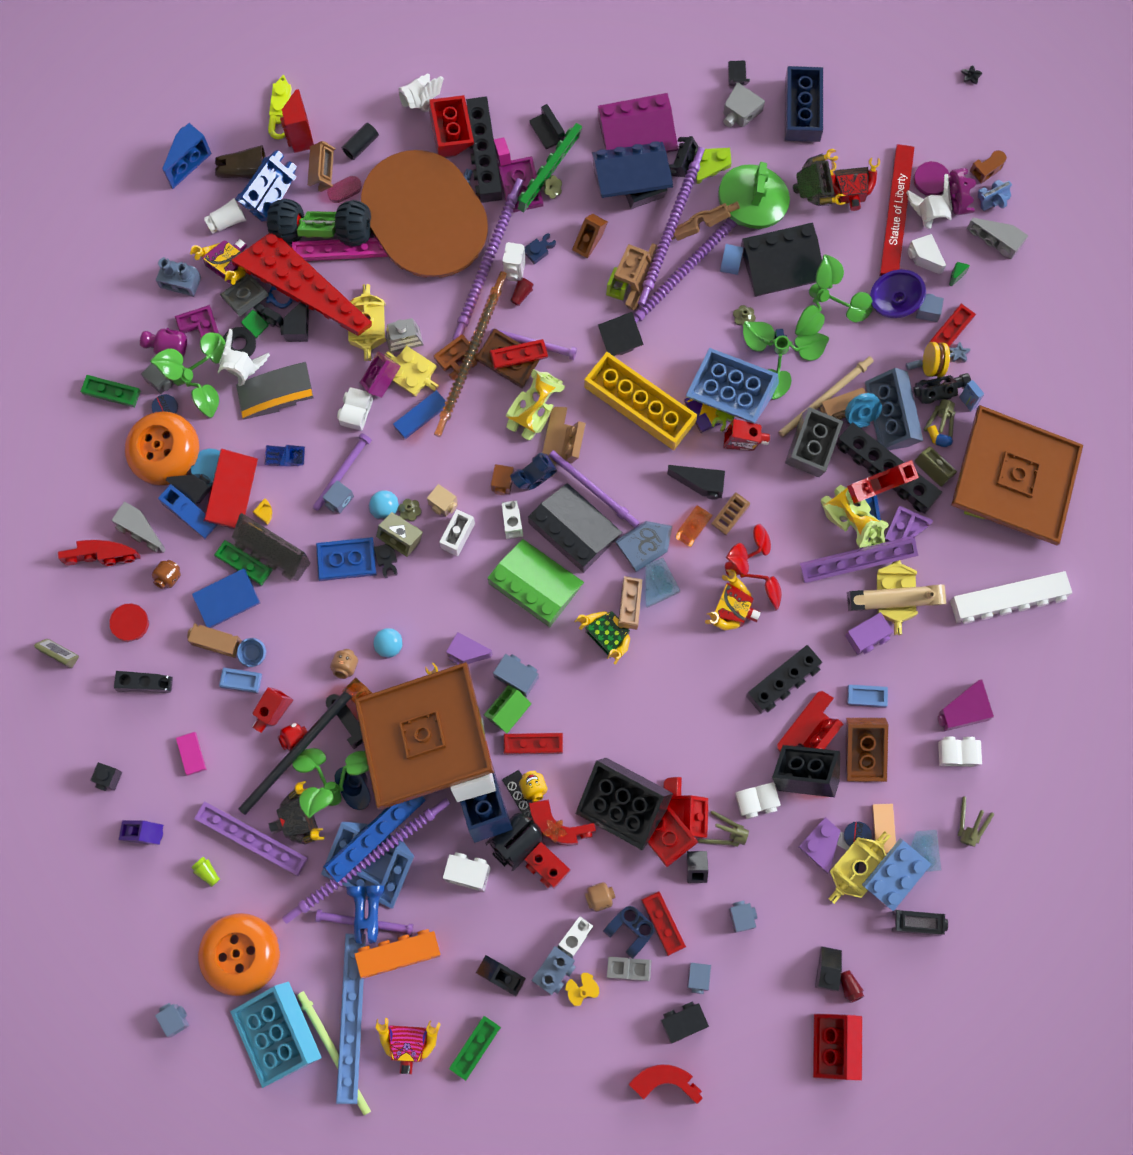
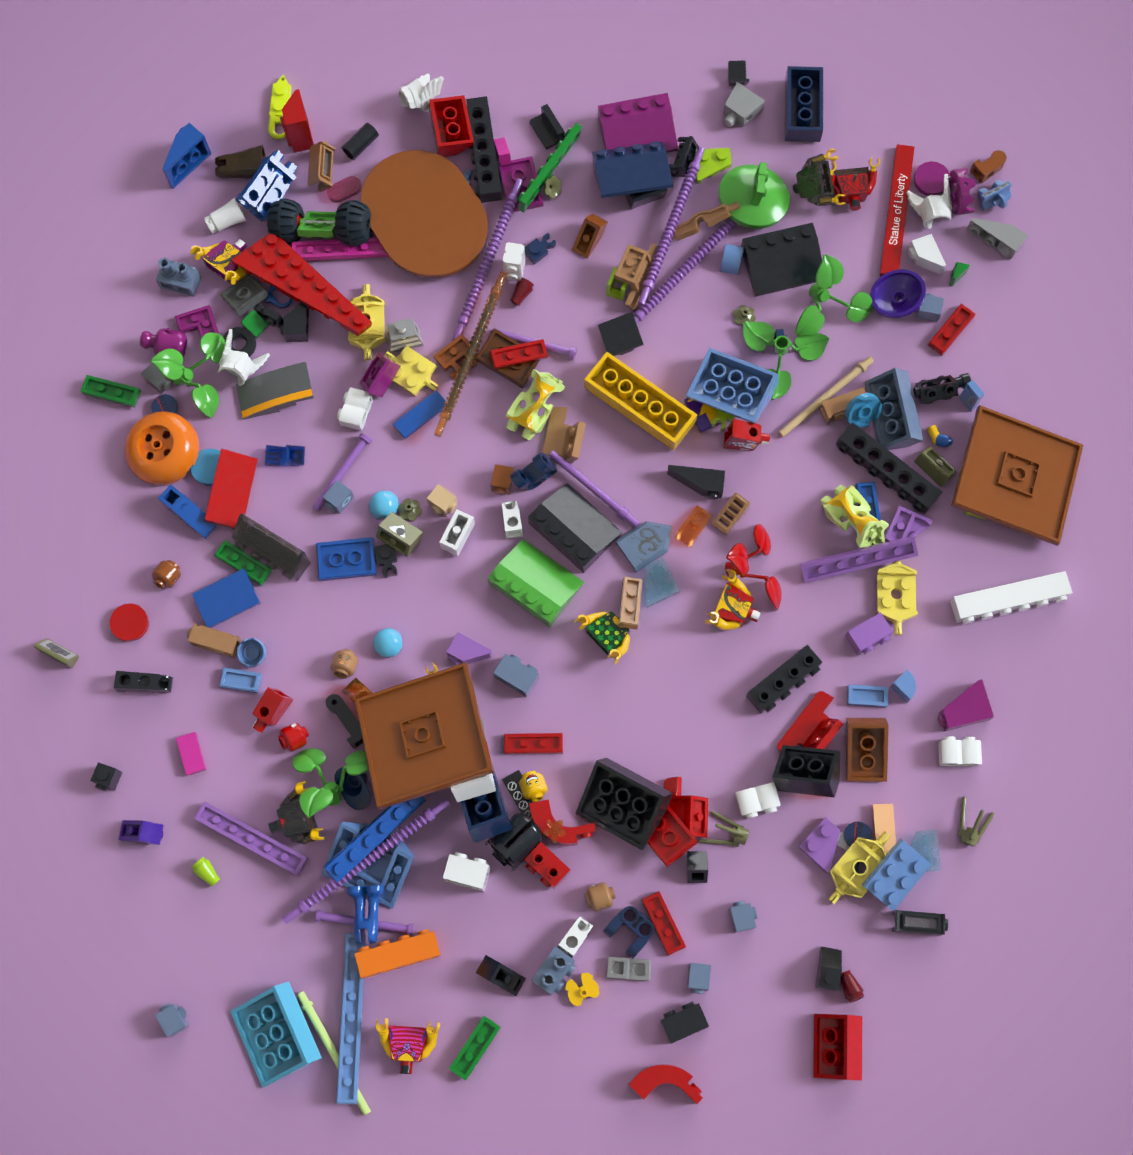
(106, 552): red slope -> none
(134, 522): light grey slope -> none
(193, 486): black slope -> none
(257, 967): orange brick -> none
(264, 511): yellow tile -> none
(295, 752): black piece -> none
(507, 709): bright green brick -> none
(814, 442): dark grey brick -> none
(883, 481): red arch -> none
(896, 597): tan piece -> none
(905, 686): none -> medium blue brick
(936, 359): yellow head -> none
(944, 411): olive plant -> none
(956, 353): sand blue piece -> none
(971, 74): black plant -> none

